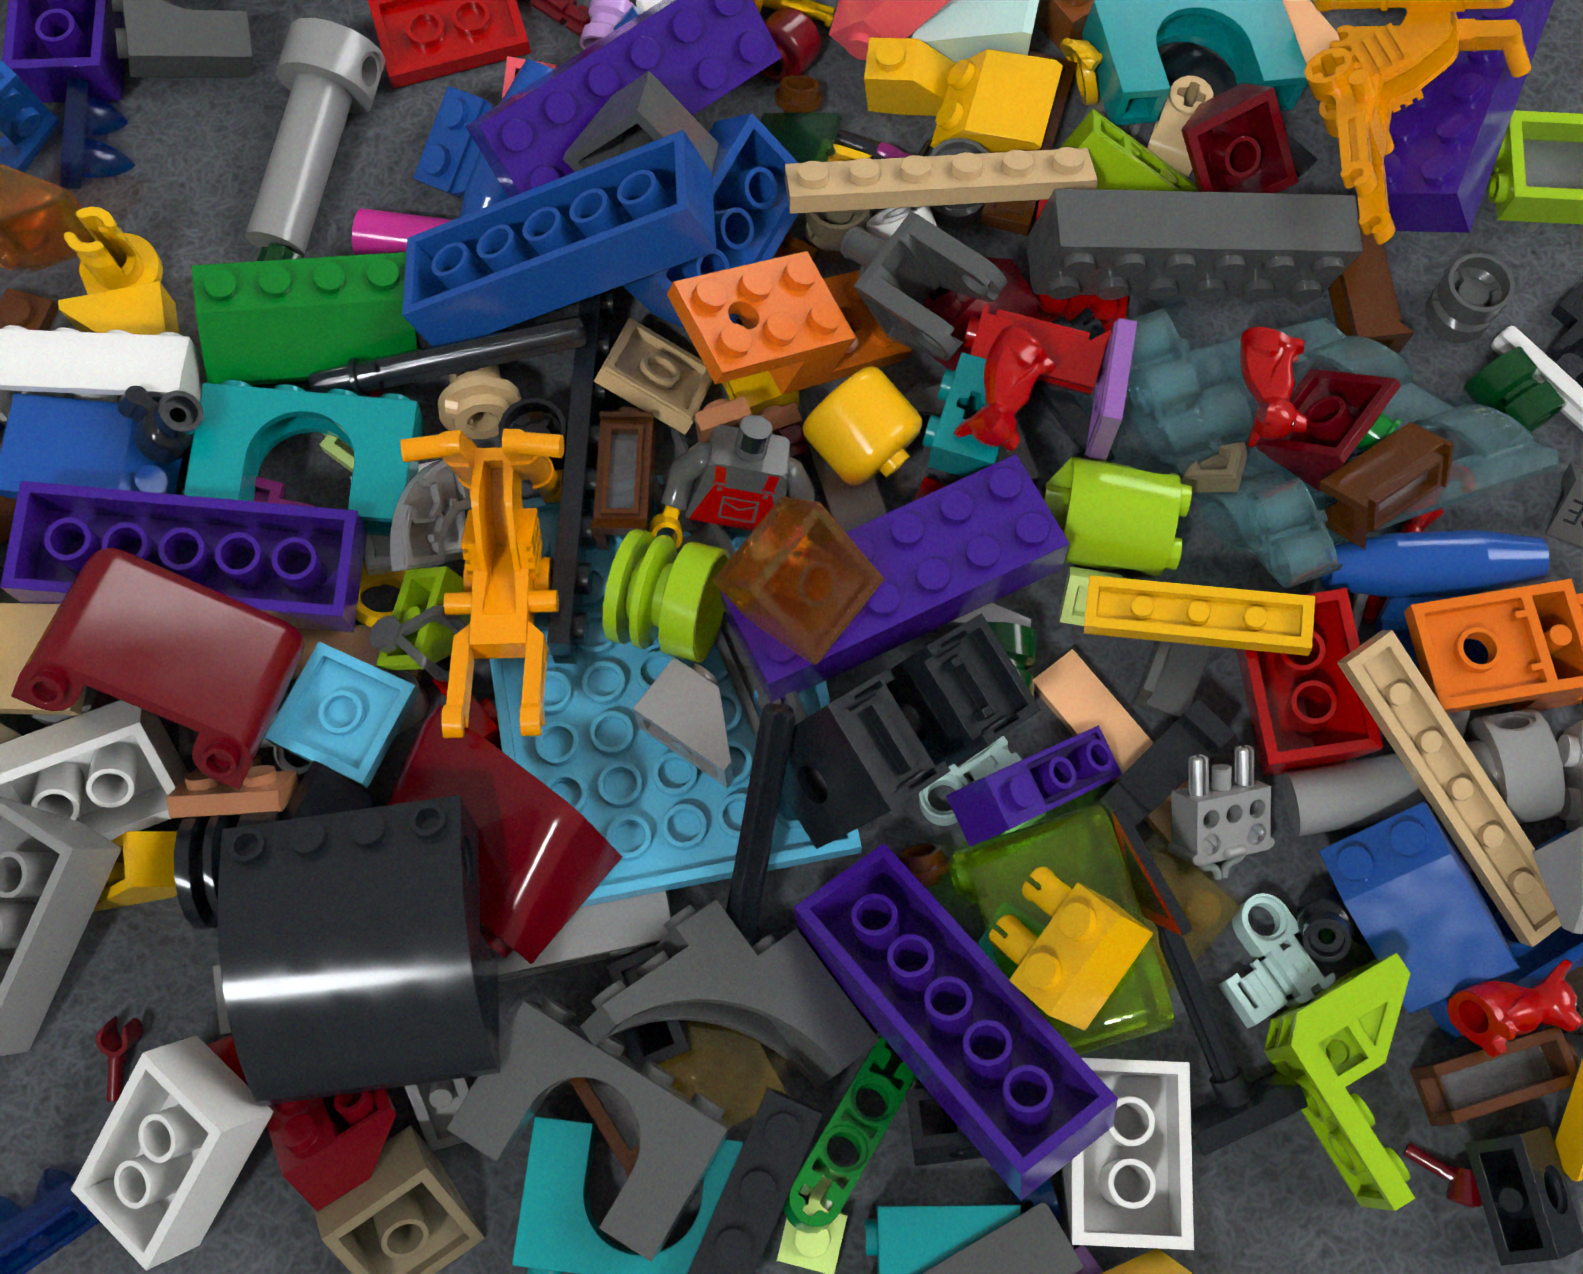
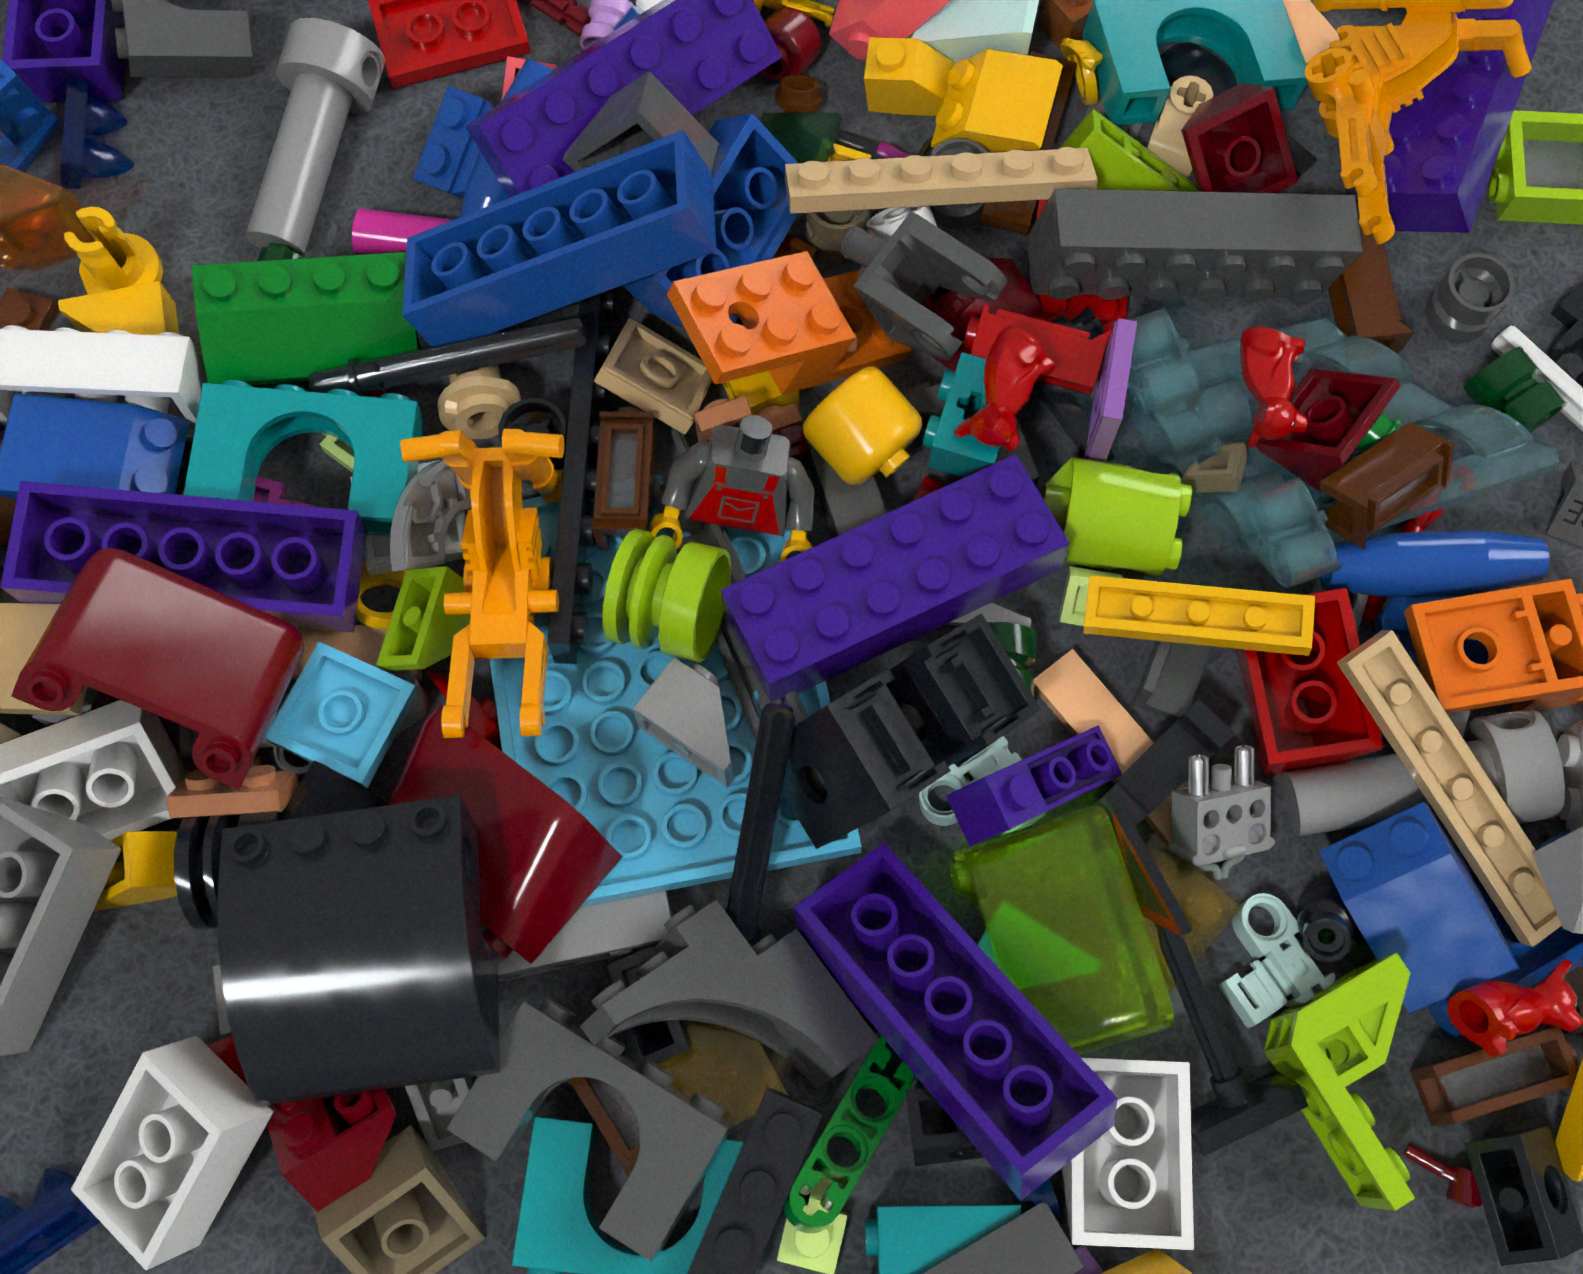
(115, 1047): dark red hand -> none
(162, 428): black piece -> none
(390, 633): dark grey piece -> none
(799, 577): clear orange slope -> none
(926, 862): reddish brown plate -> none
(1077, 955): yellow brick -> none

